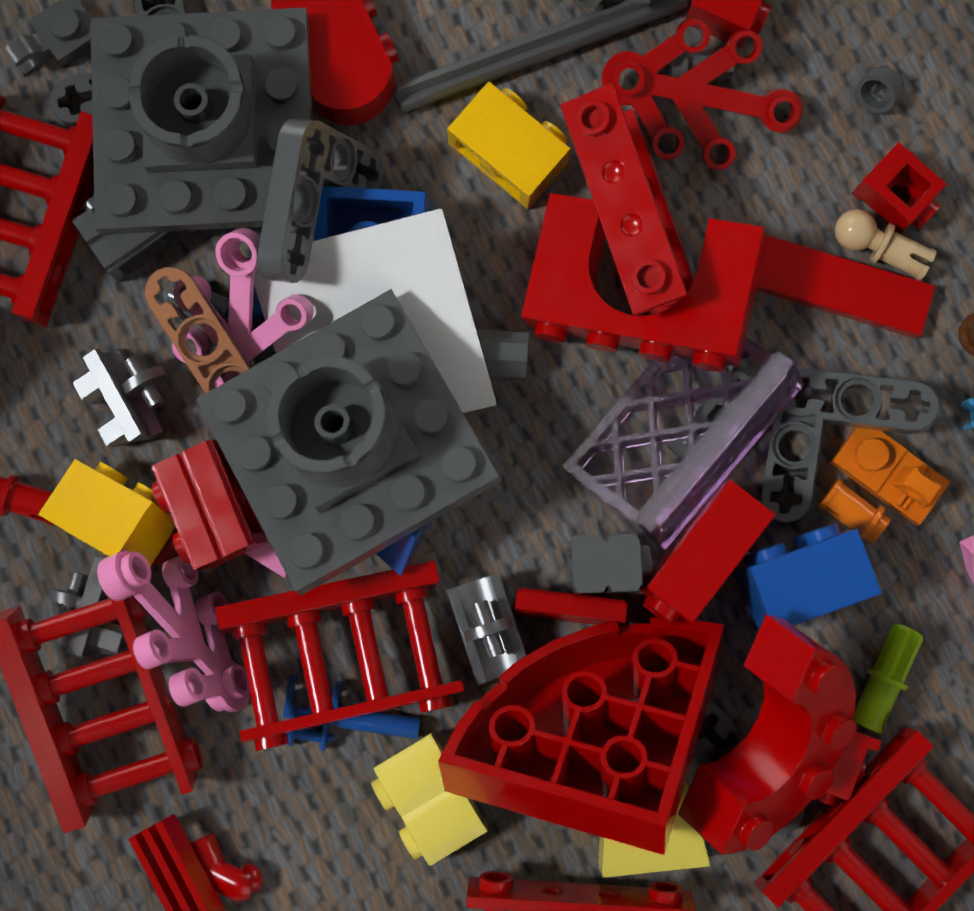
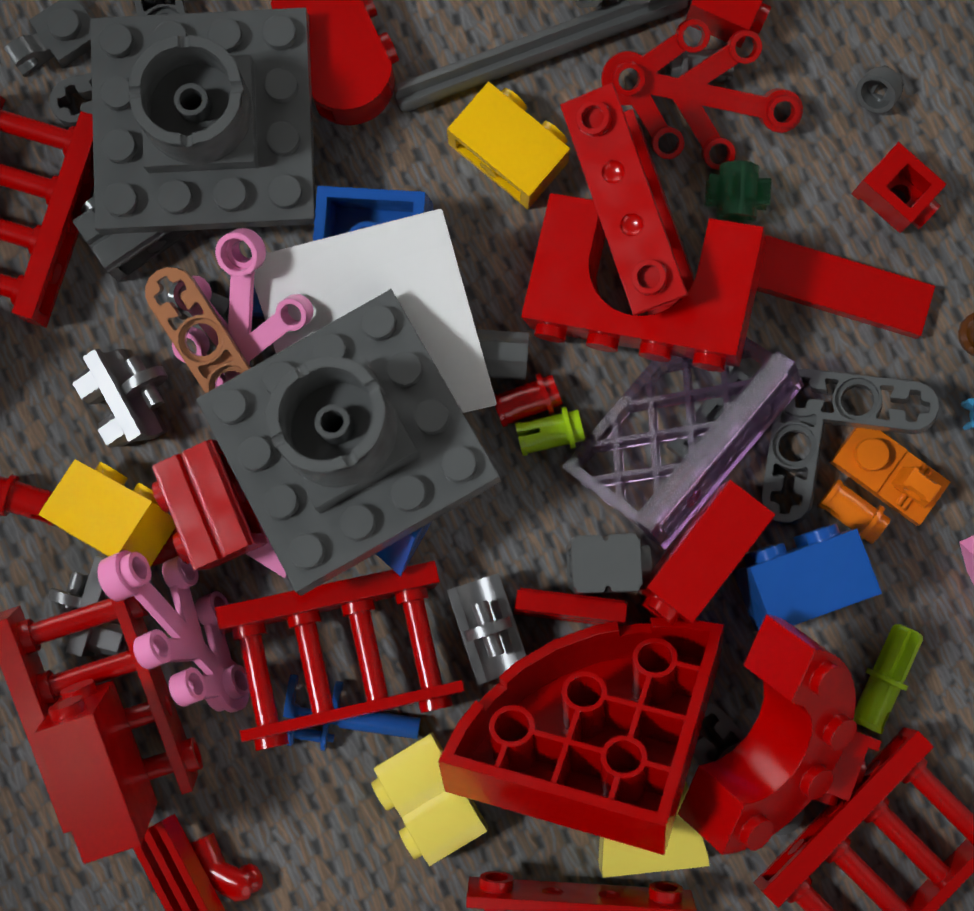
(97, 770): none -> red brick
(304, 162): dark grey beam -> none
(528, 400): none -> red pin
(550, 432): none -> lime pin
(738, 192): none -> clear green gear
(859, 231): tan pin -> none

